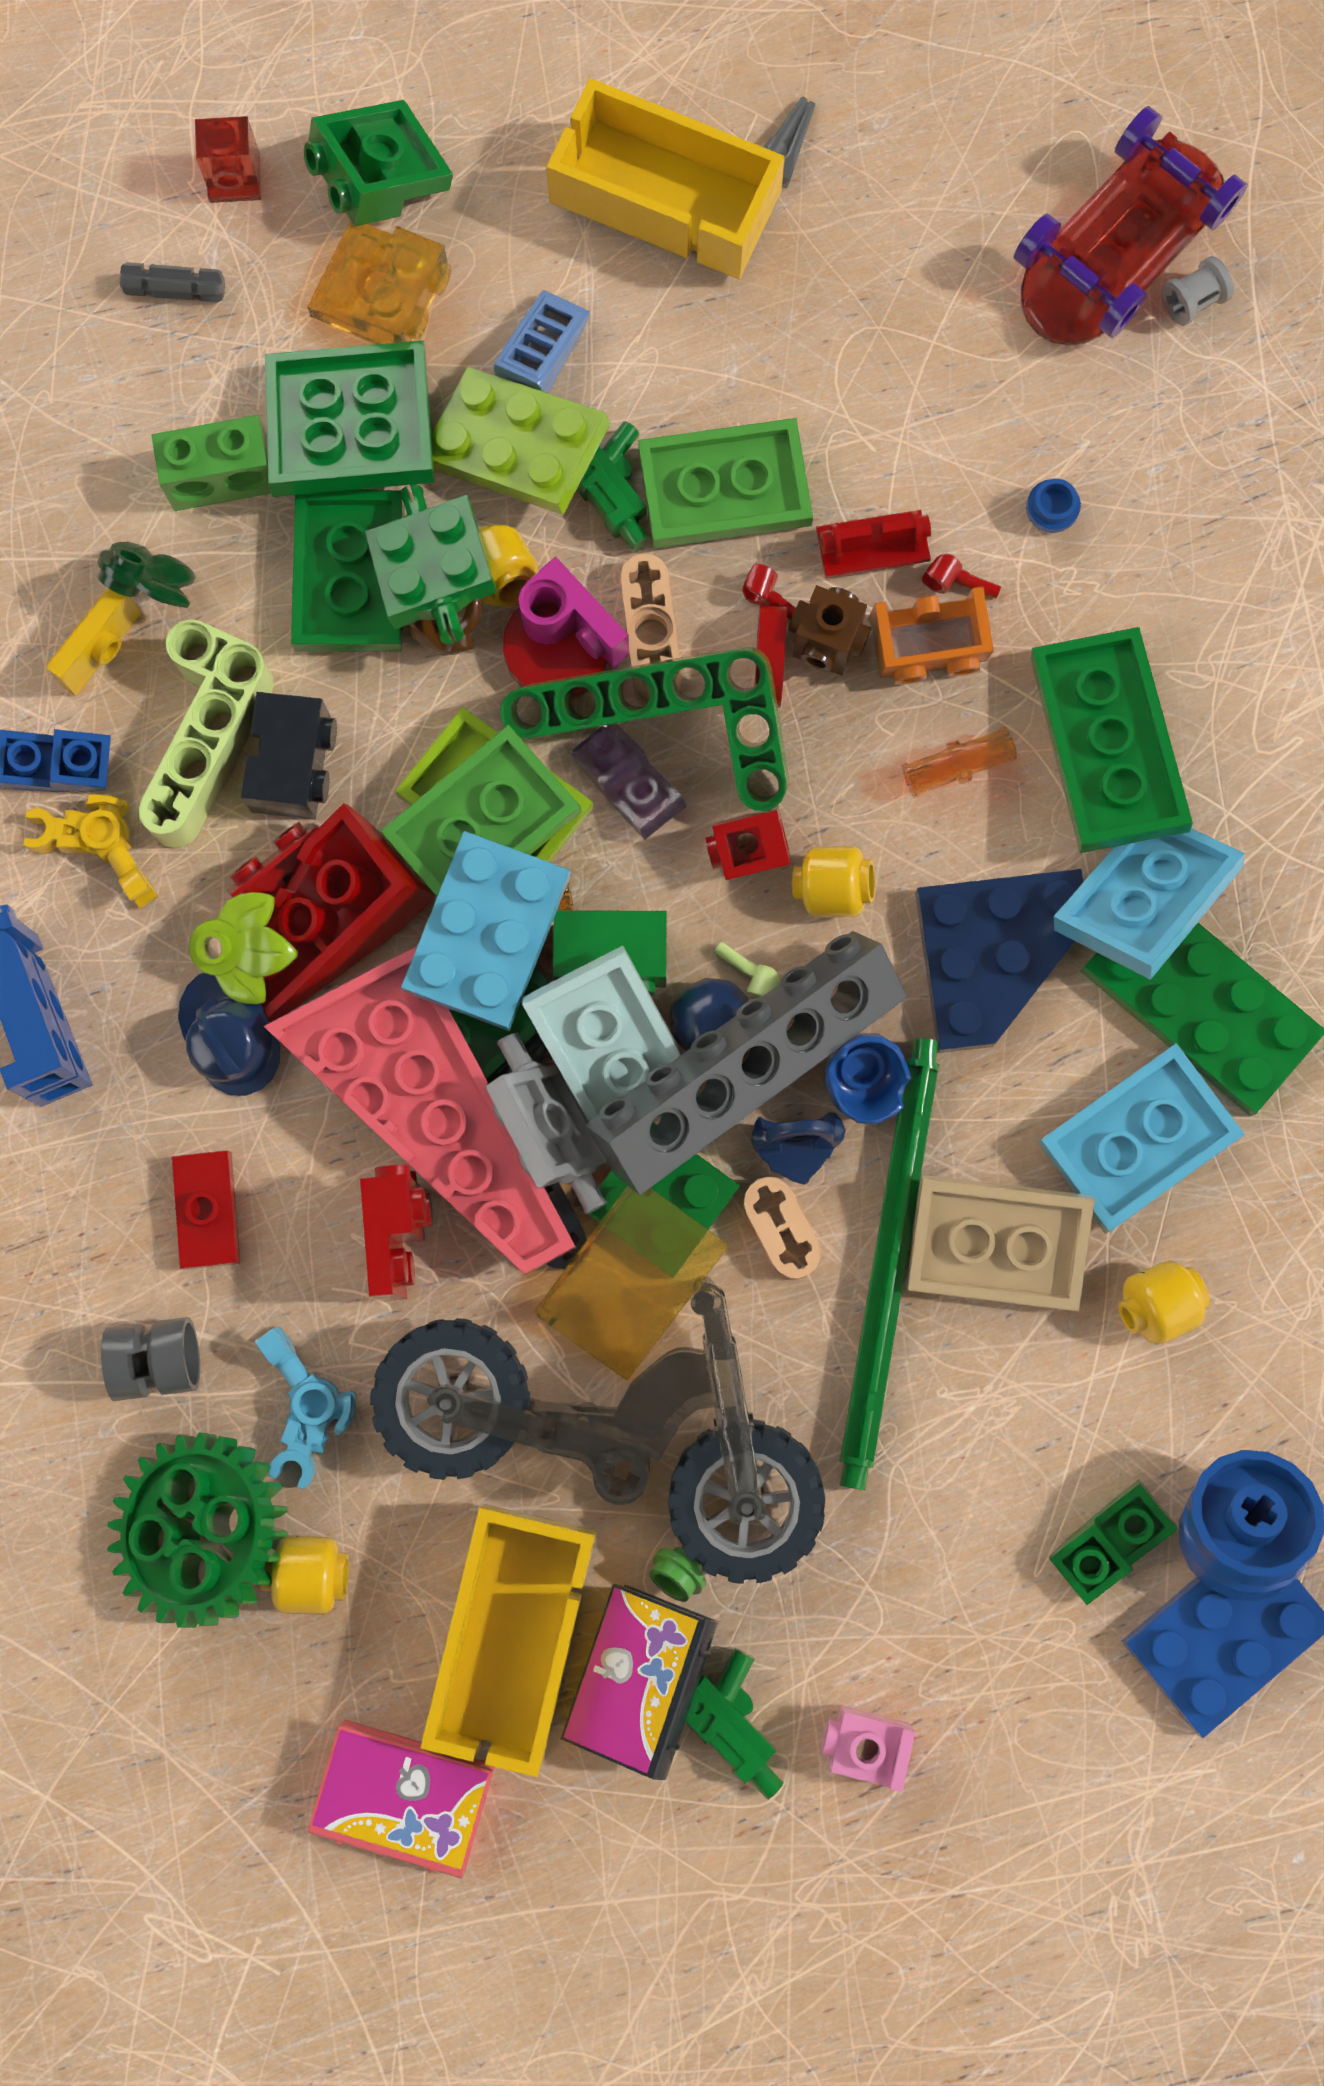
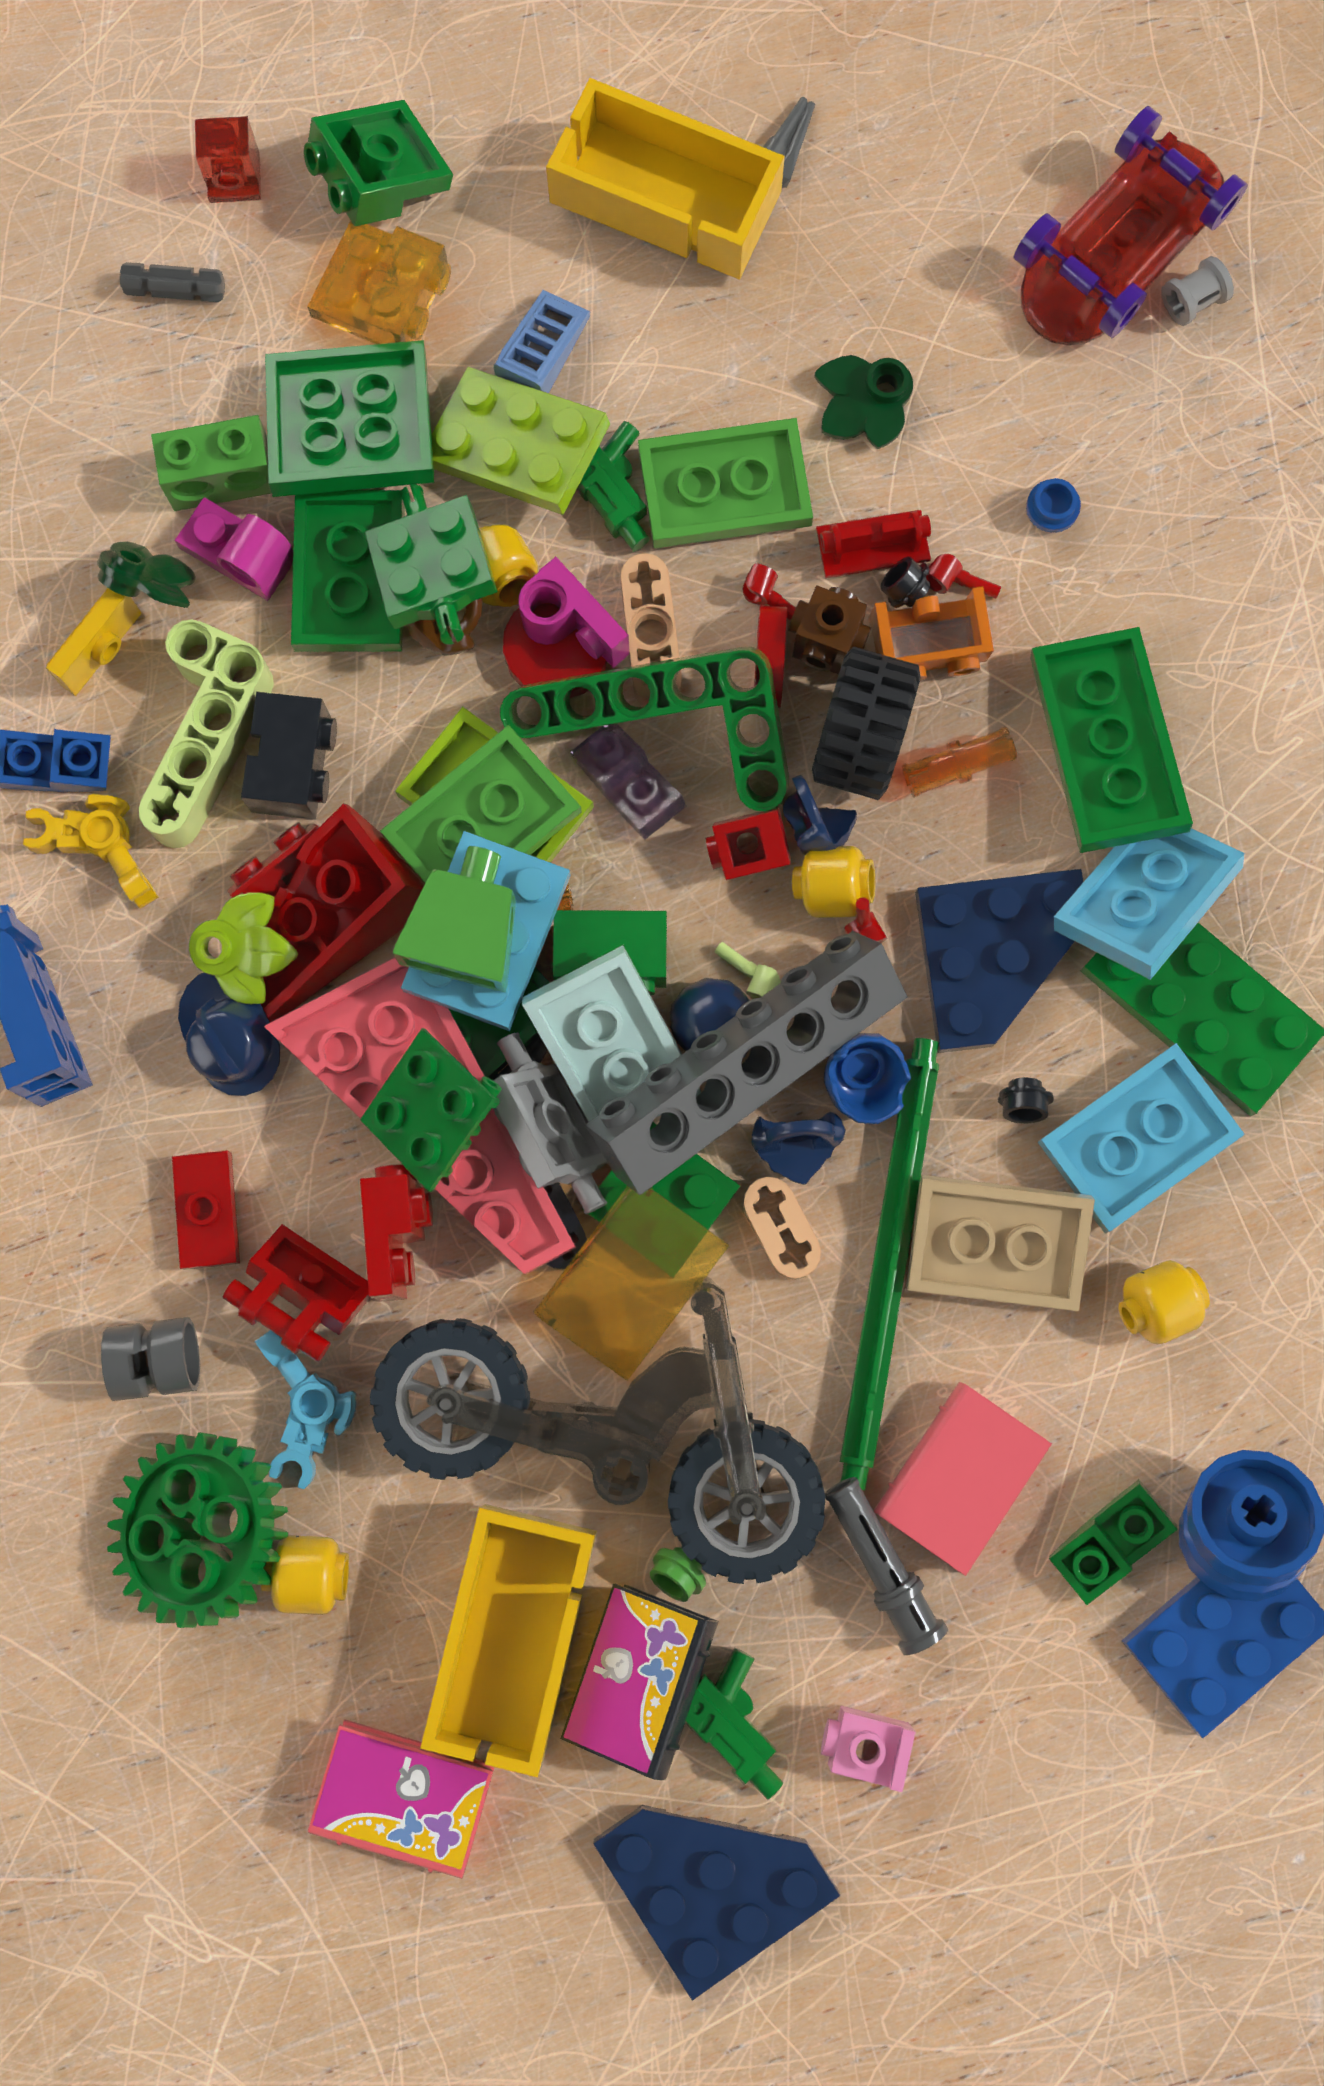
(240, 549): none -> dark pink plate
(307, 1279): none -> red plate
(430, 1109): none -> green hinge
(462, 924): none -> bright green torso
(712, 1888): none -> dark blue plate
(816, 827): none -> dark blue piece
(859, 403): none -> dark green plate
(866, 723): none -> black tyre
(866, 922): none -> red hand
(897, 1589): none -> dark grey pin
(906, 582): none -> black plate
(962, 1478): none -> coral piece
(1025, 1101): none -> black plate

